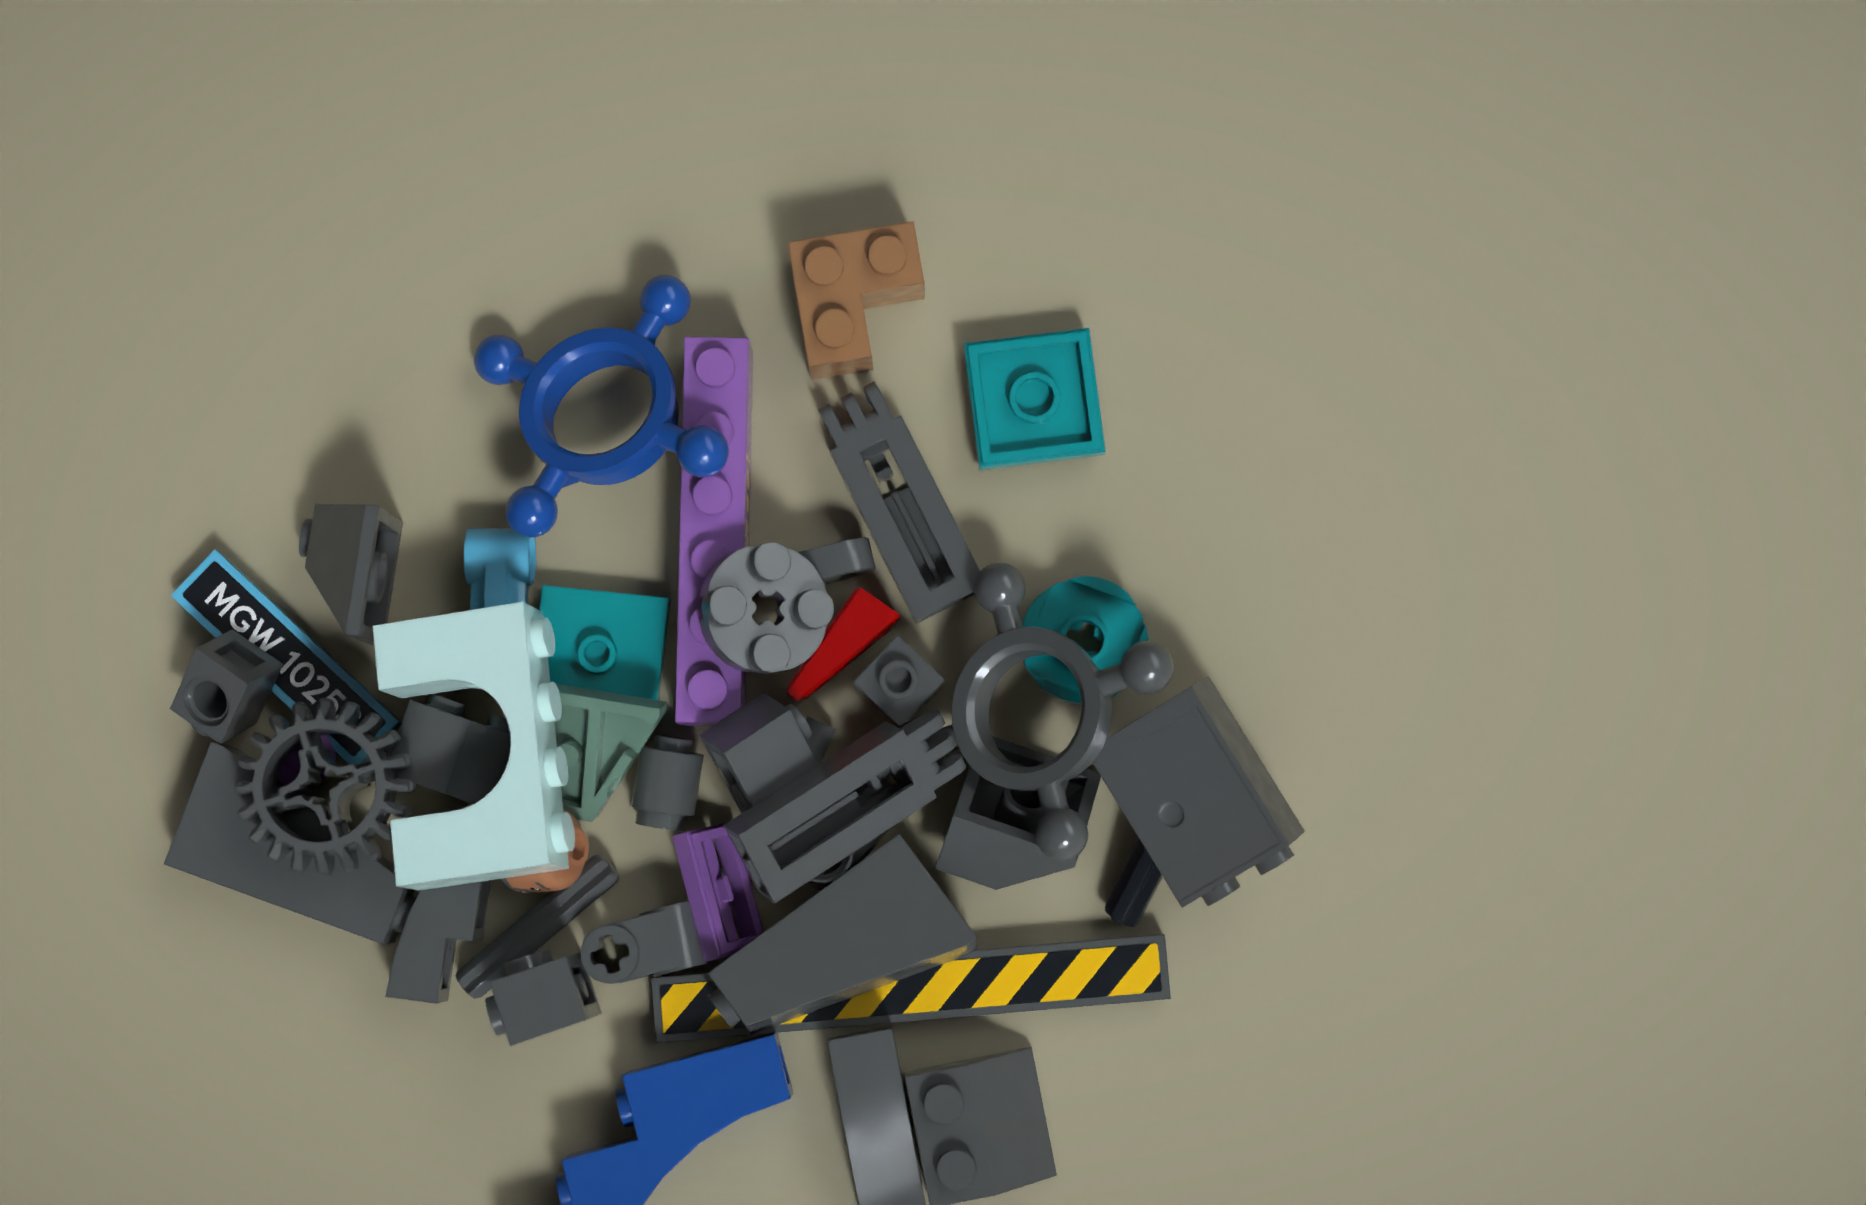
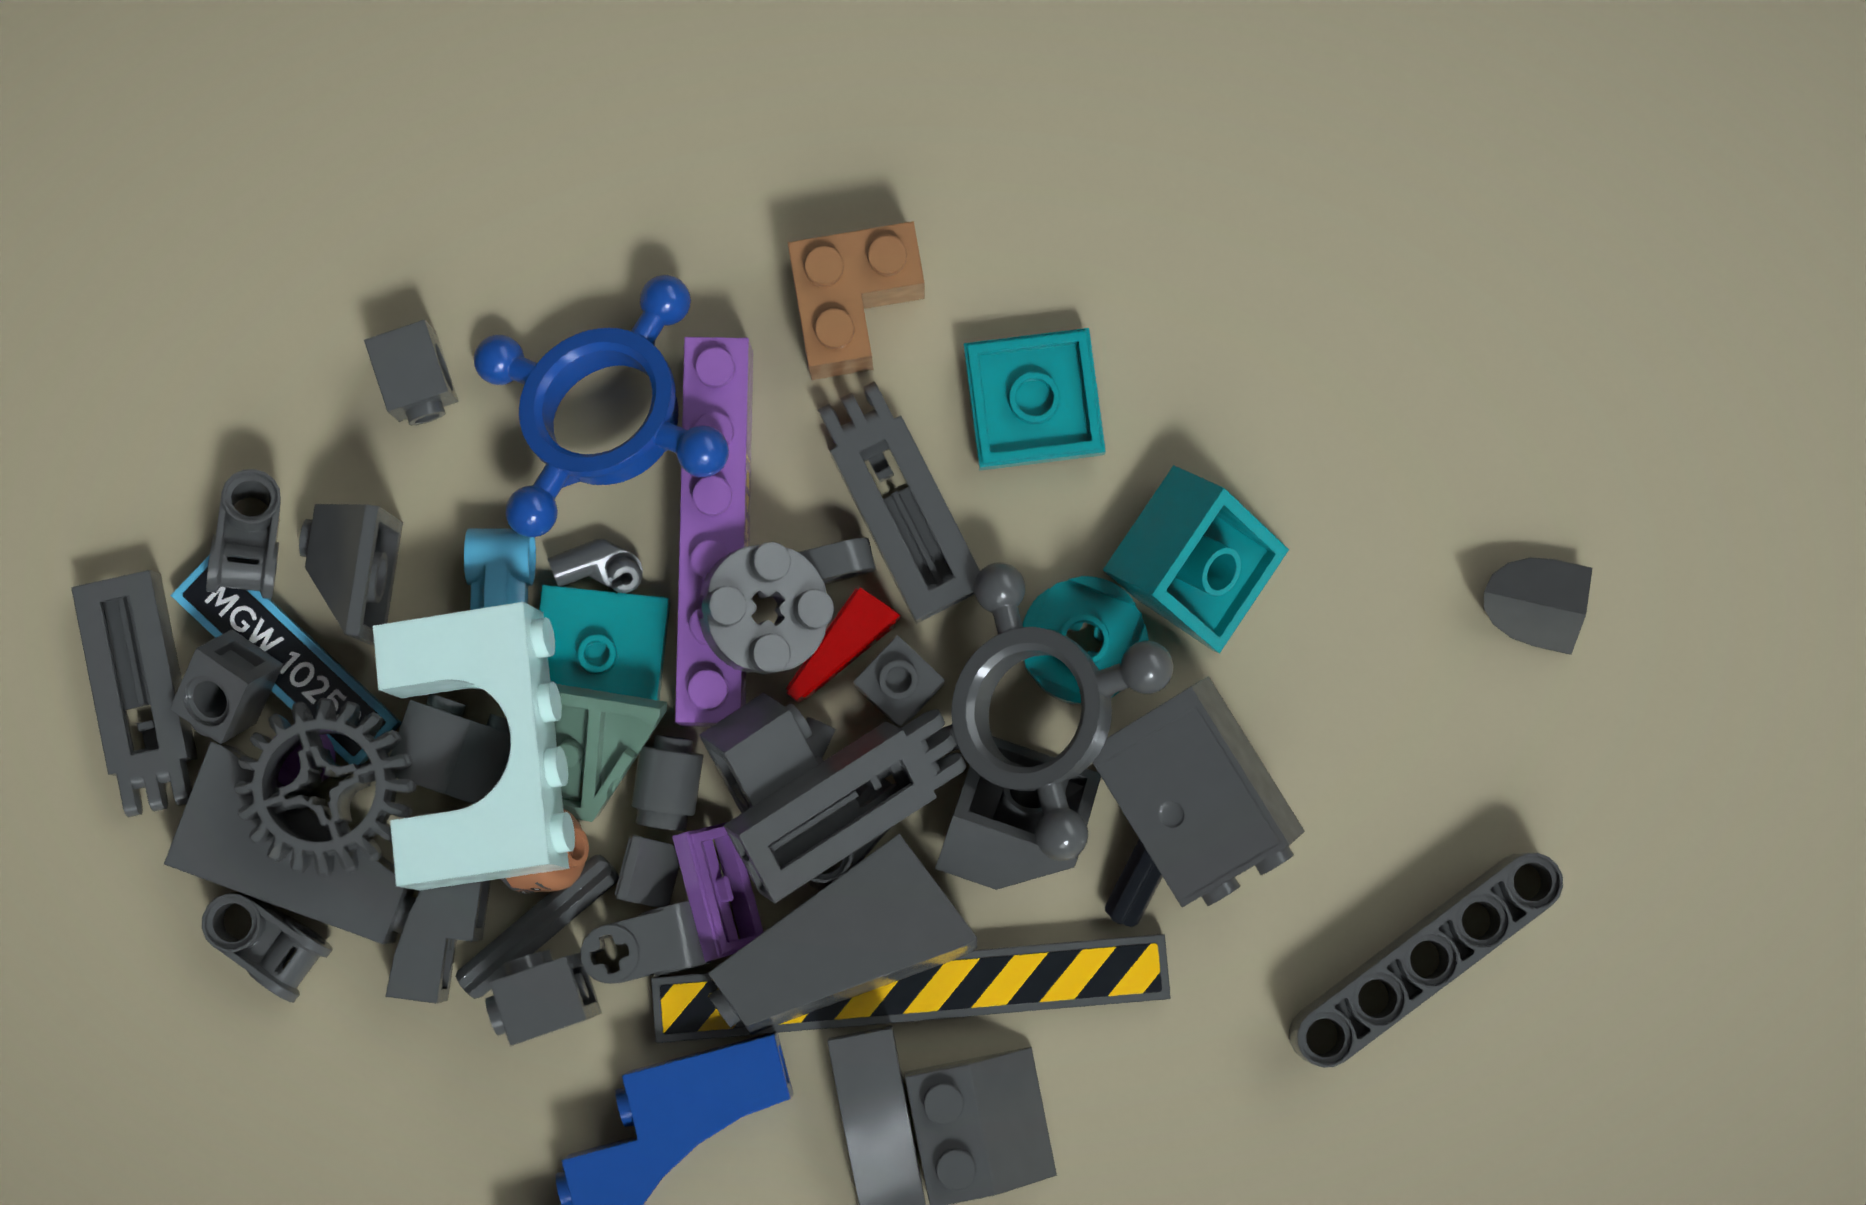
(134, 666): none -> dark grey hinge
(246, 546): none -> dark grey piece
(267, 945): none -> dark grey piece
(412, 373): none -> dark grey brick
(600, 561): none -> dark grey arm
(648, 872): none -> dark grey slope
(1196, 558): none -> teal slope
(1456, 955): none -> dark grey beam
(1539, 602): none -> dark grey brick

